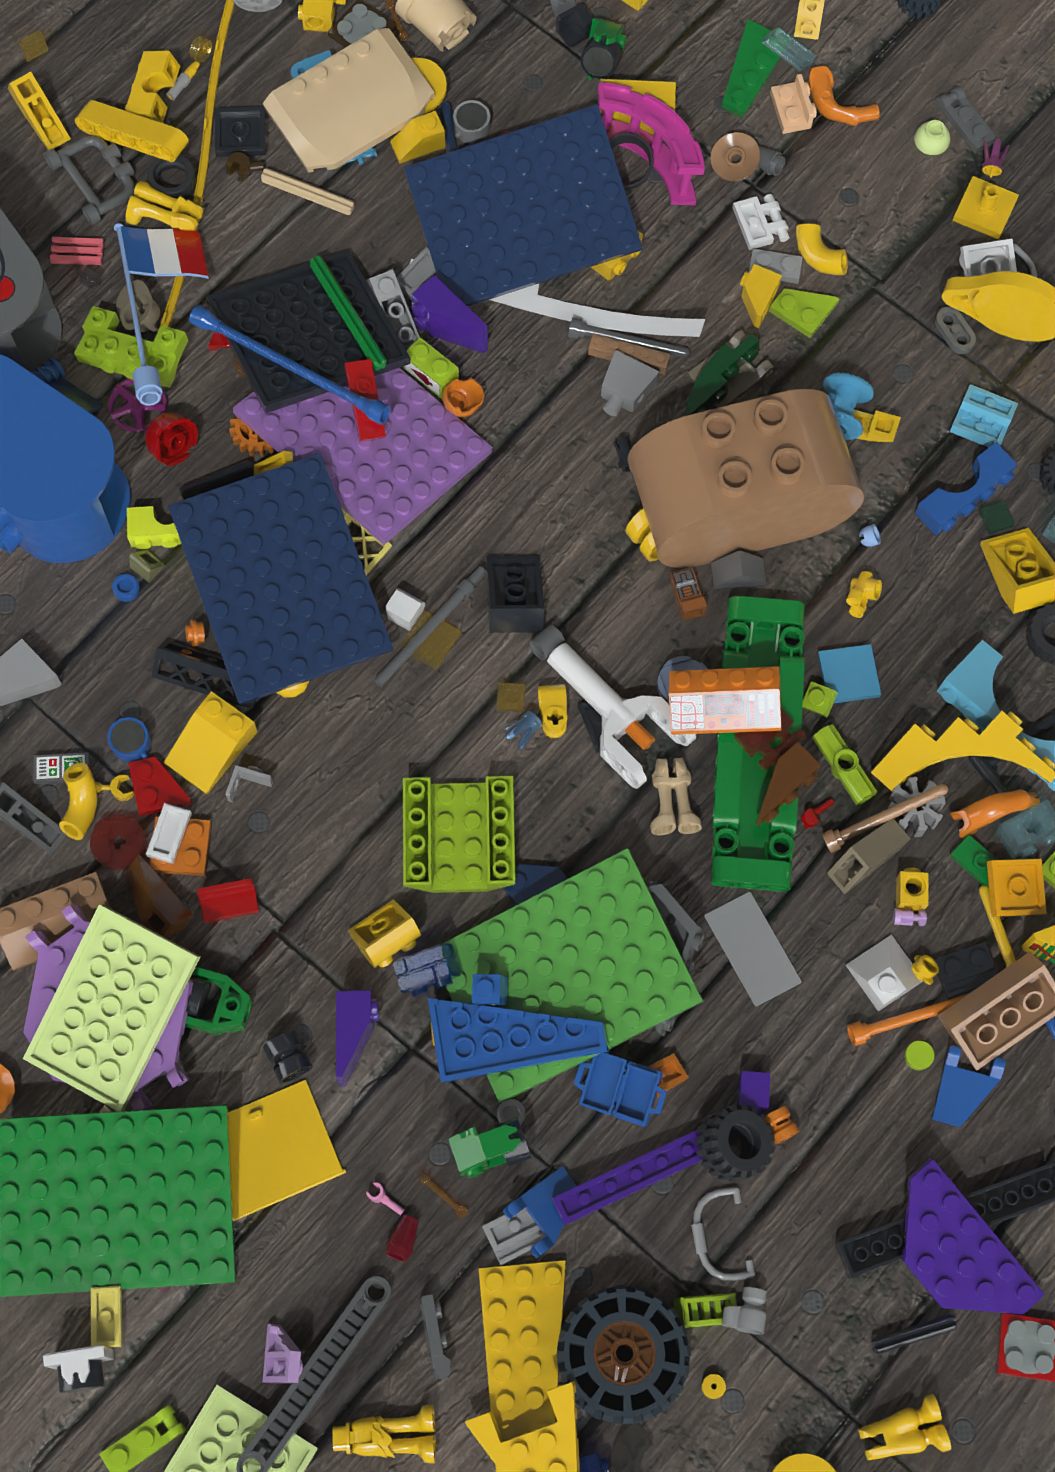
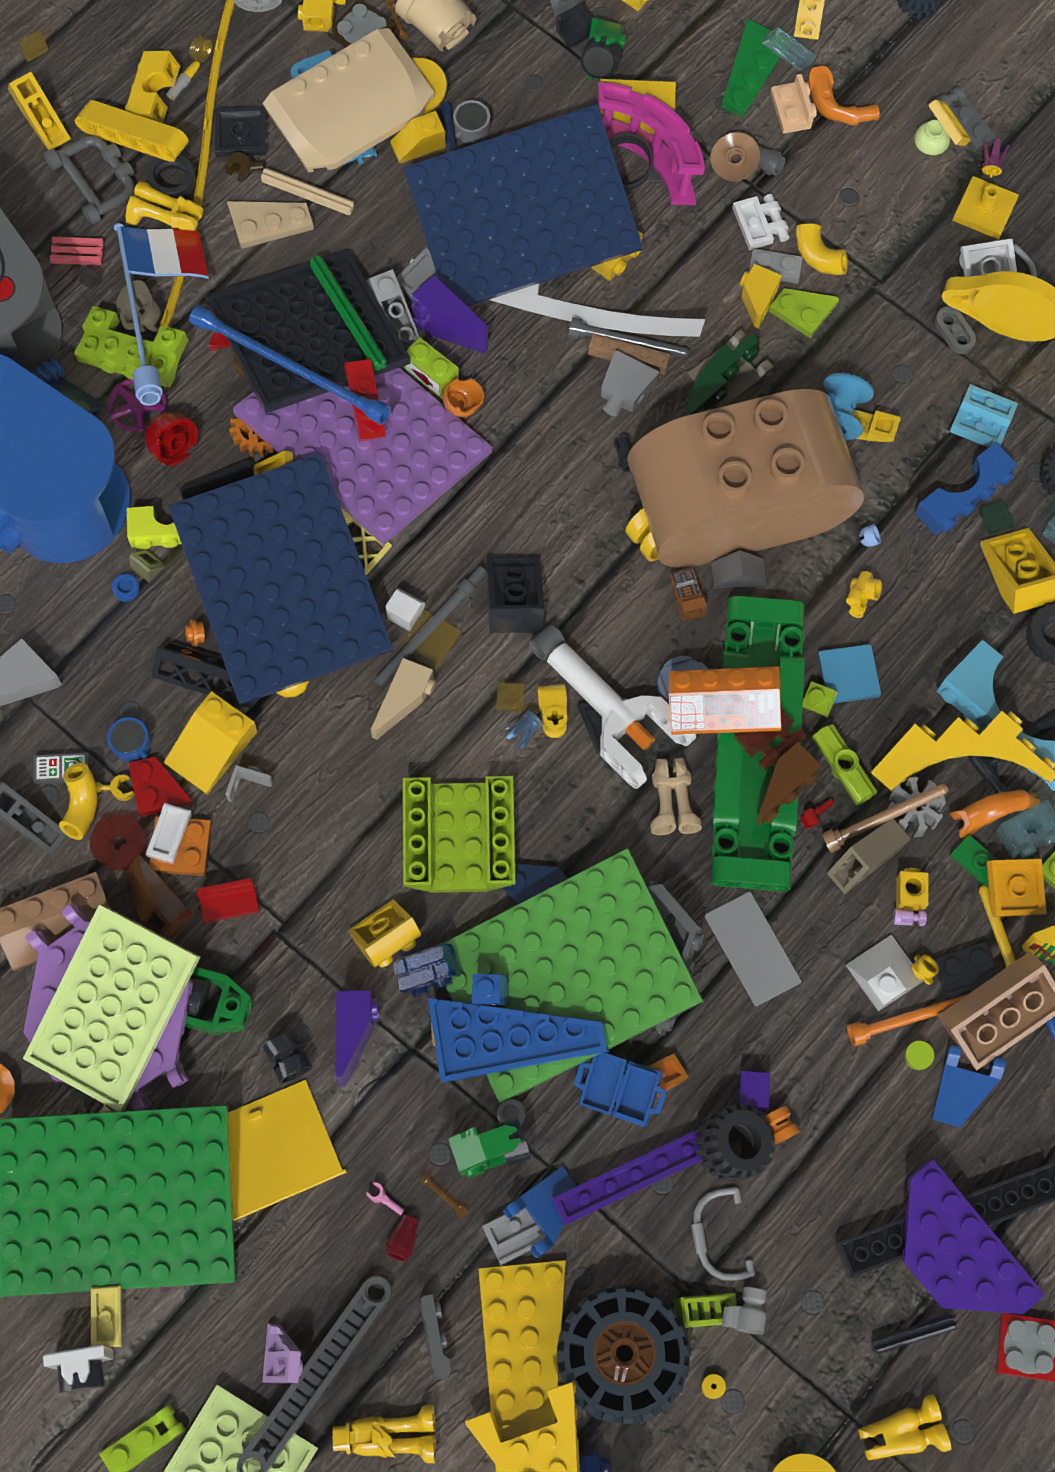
(268, 221): none -> tan wing
(405, 694): none -> tan slope
(950, 122): none -> yellow tile

